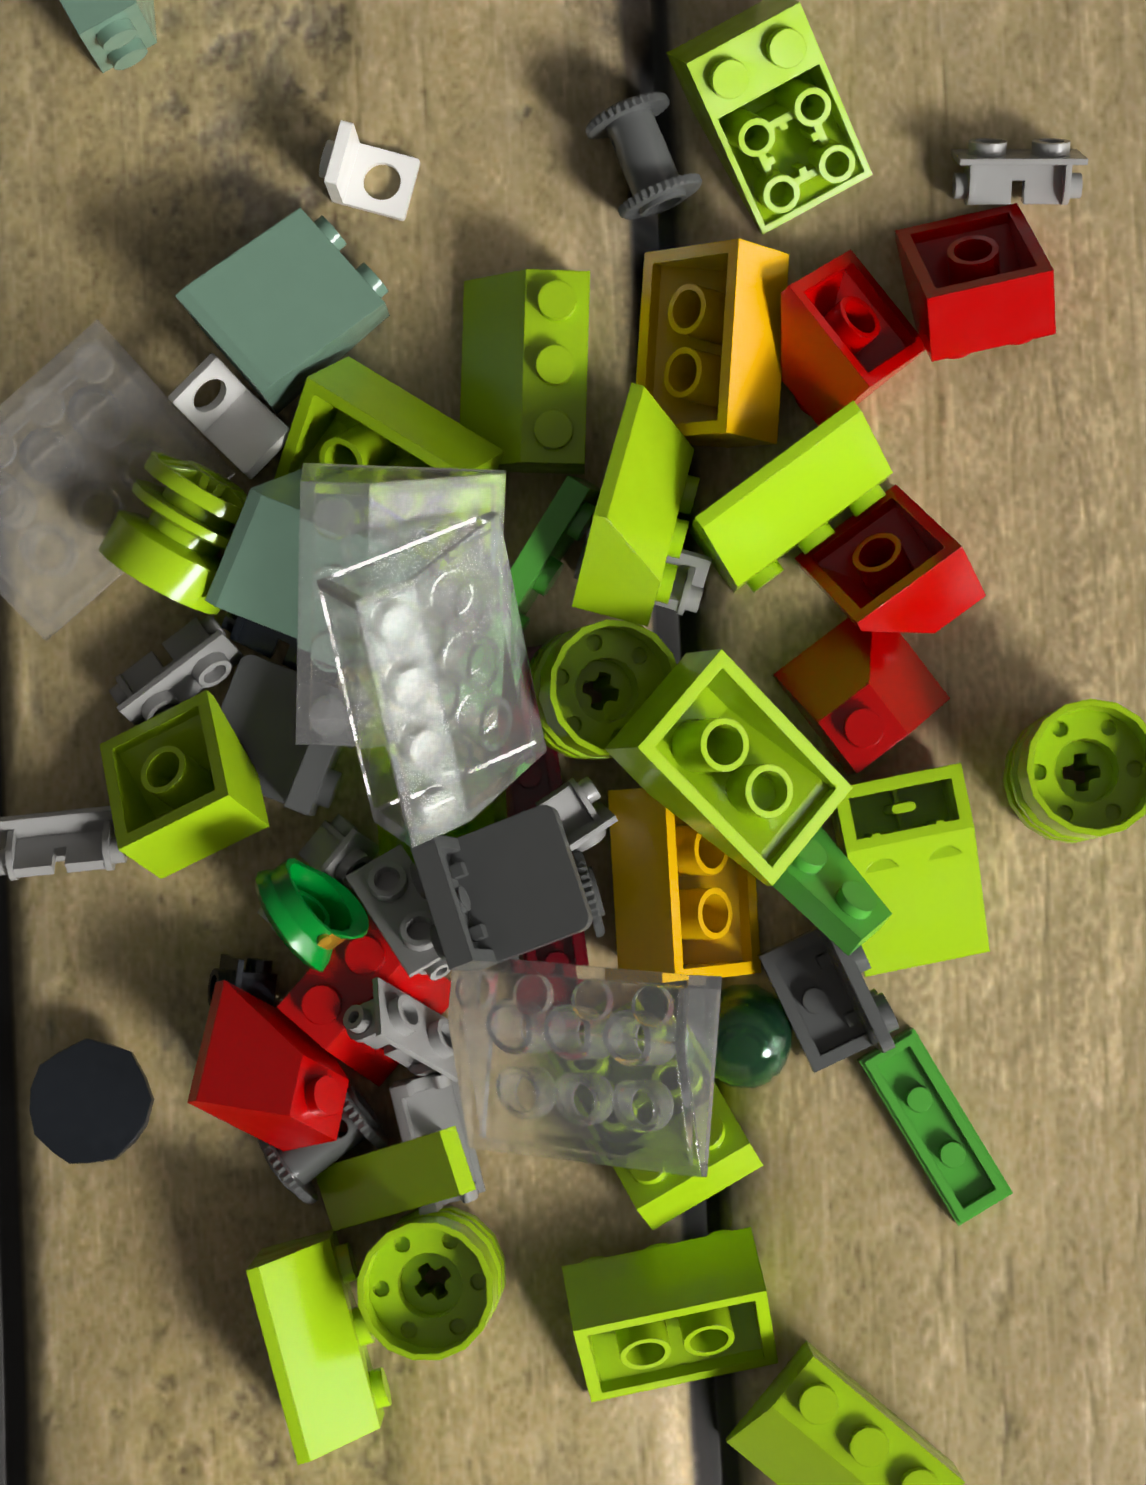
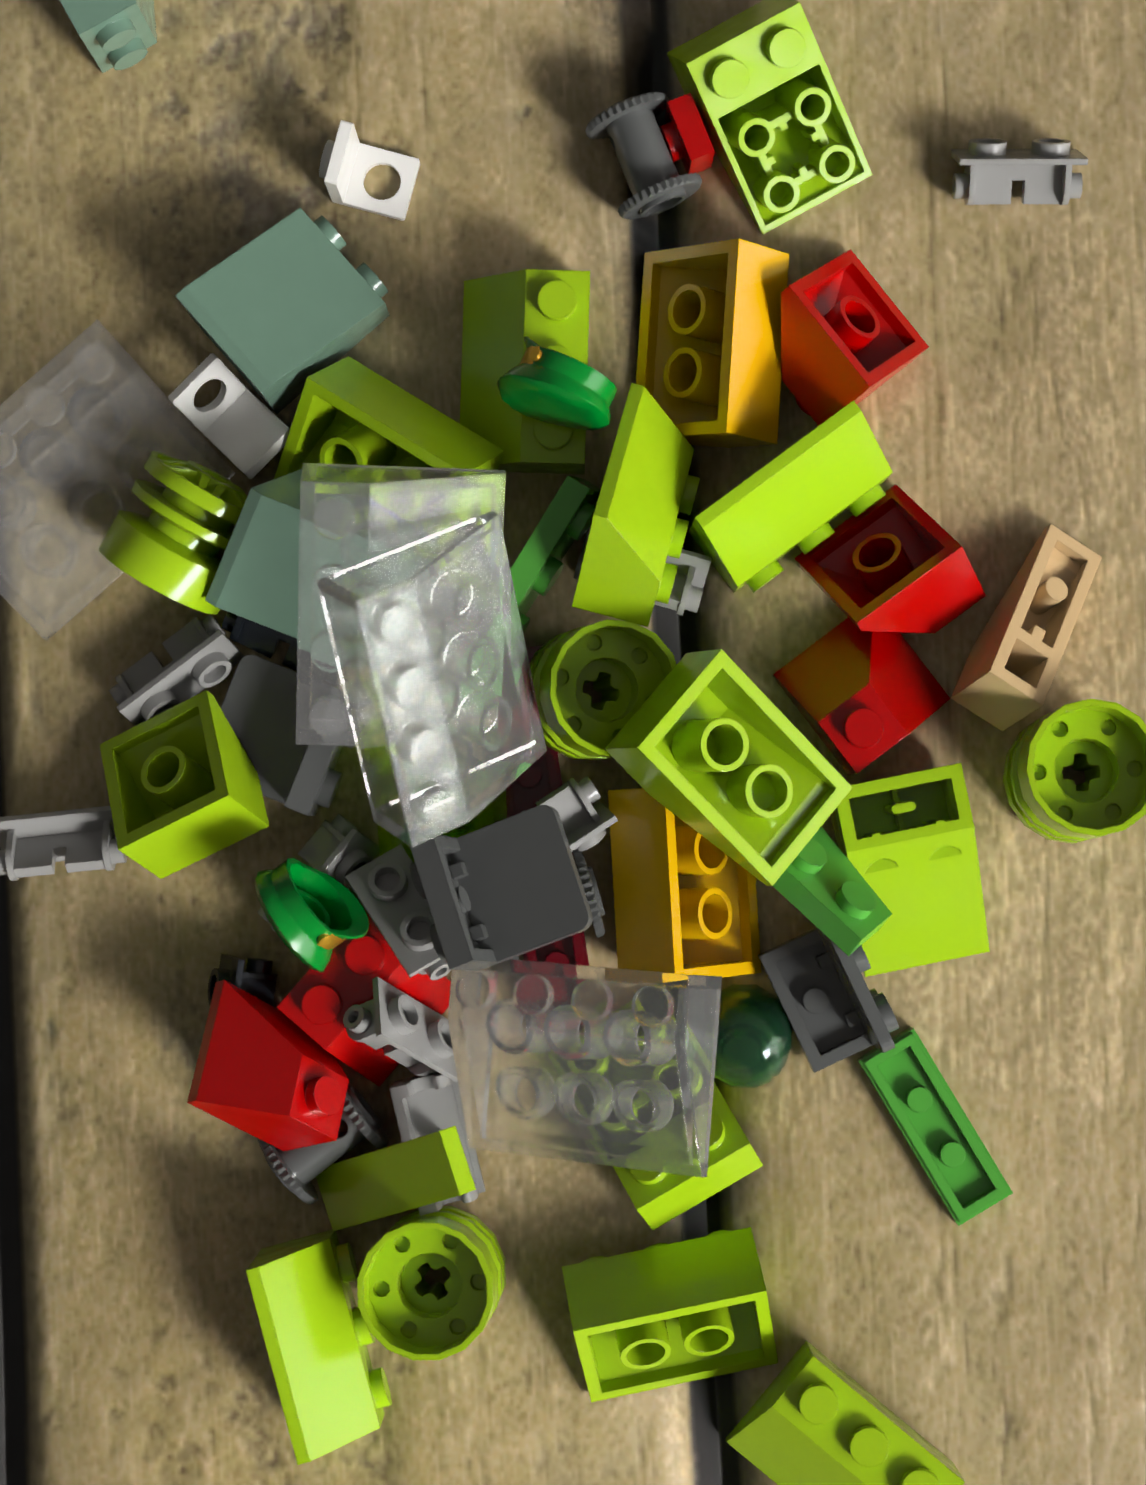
(90, 1102): black hat -> none
(558, 389): none -> green piece
(687, 135): none -> red plate
(977, 282): red slope -> none
(1028, 632): none -> tan slope

